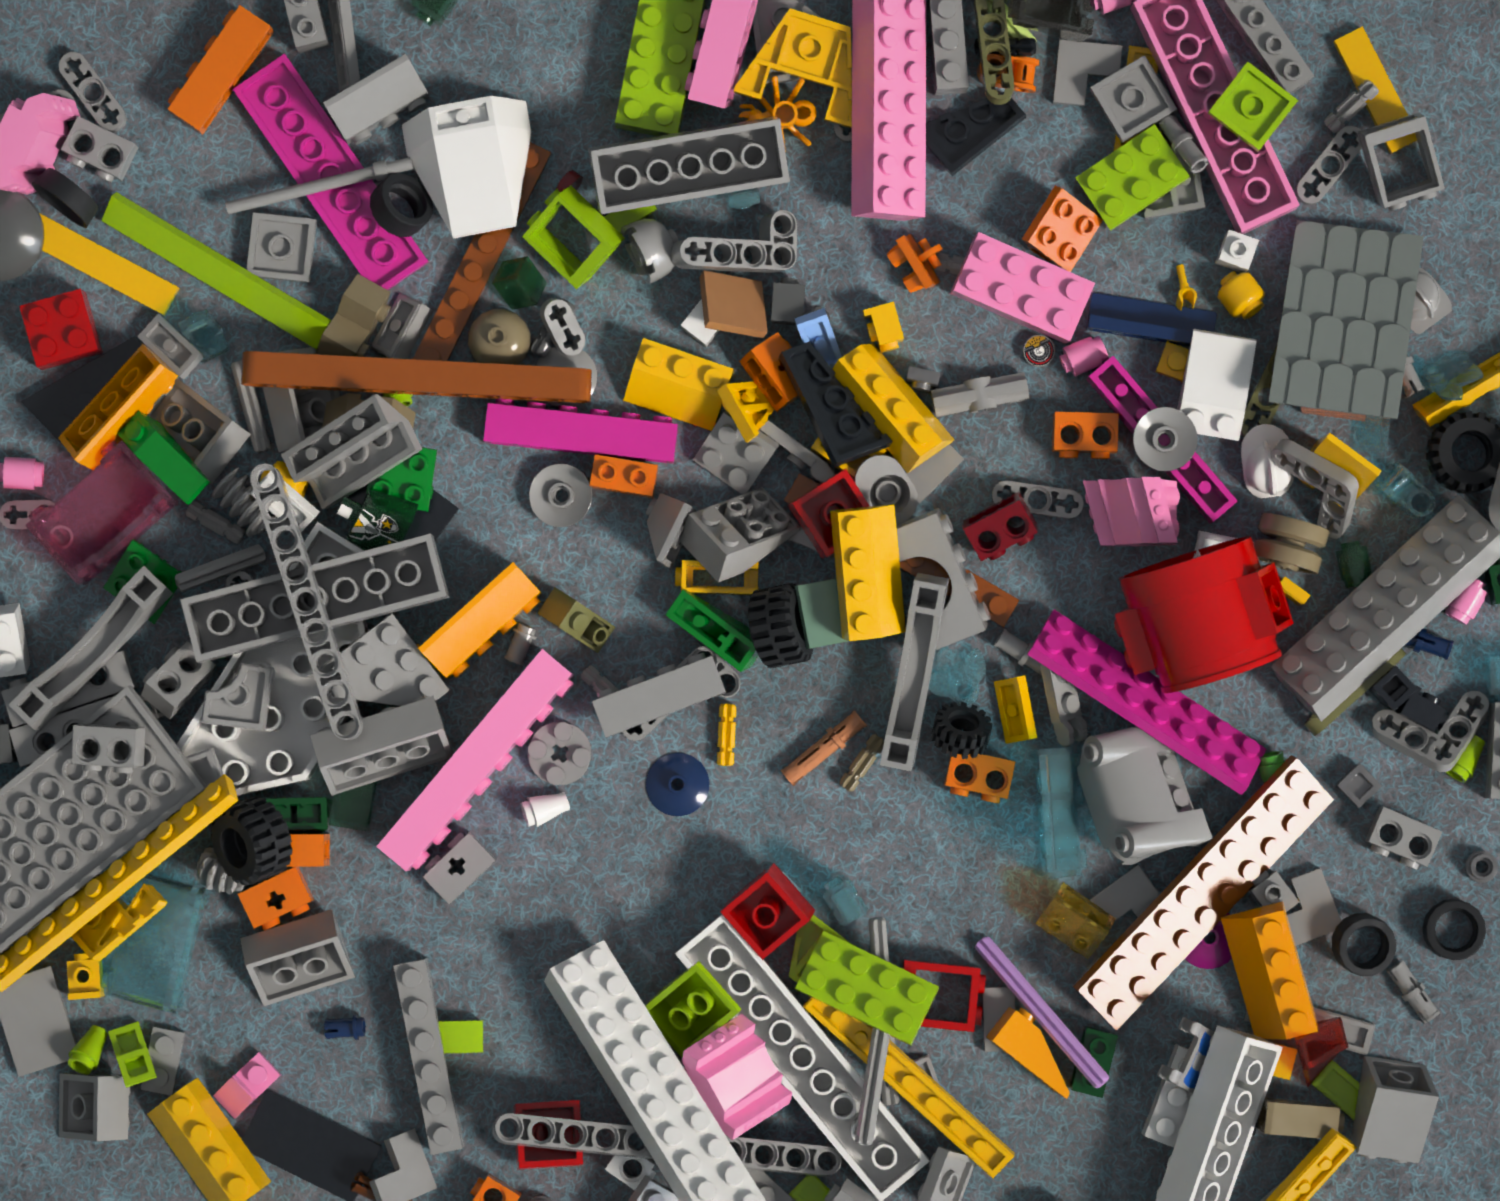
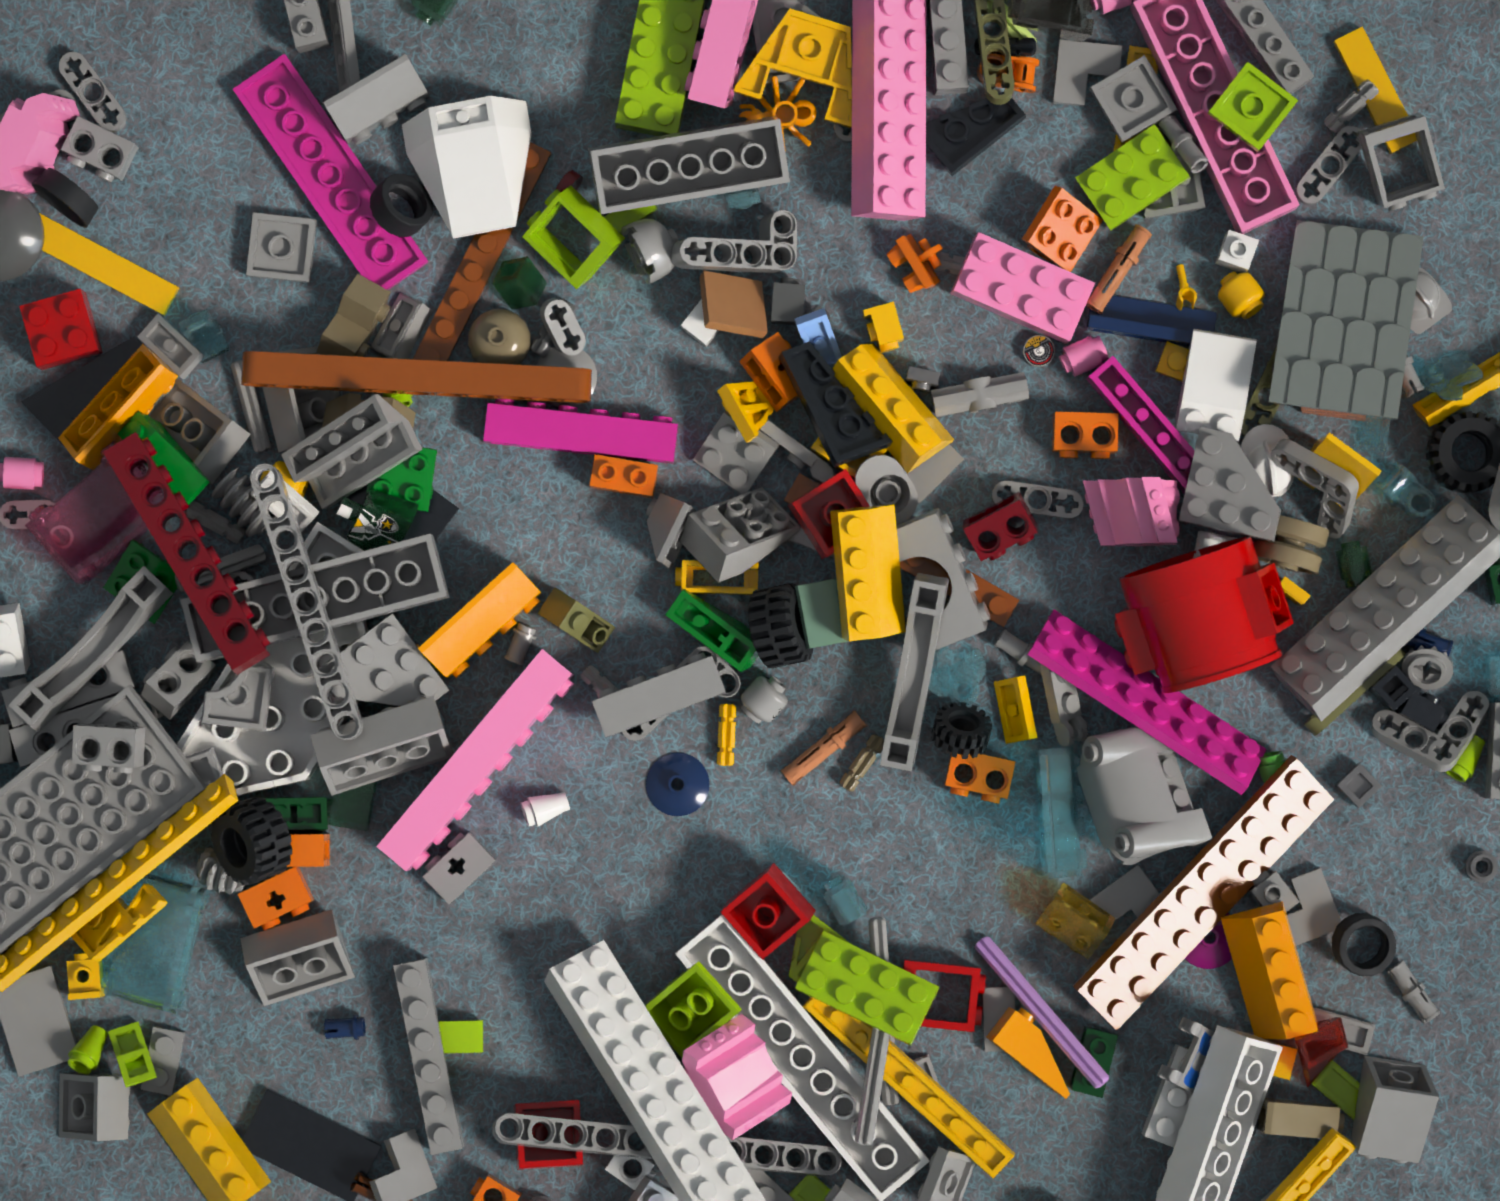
(123, 459): none -> dark red brick
(215, 270): lime tile -> none
(220, 69): orange brick -> none
(247, 1085): bright pink slope -> none
(379, 170): light grey bar -> none
(544, 495): light grey dish -> none
(577, 757): light grey plate -> none
(677, 384): yellow slope -> none
(764, 699): none -> light grey head
(1138, 239): none -> nougat pin
(1181, 434): light grey dish -> none
(1227, 490): none -> light grey plate
(1405, 831): light grey brick -> none
(1436, 676): none -> light grey gear
(1467, 603): bright pink brick -> none
(1471, 912): black tyre -> none

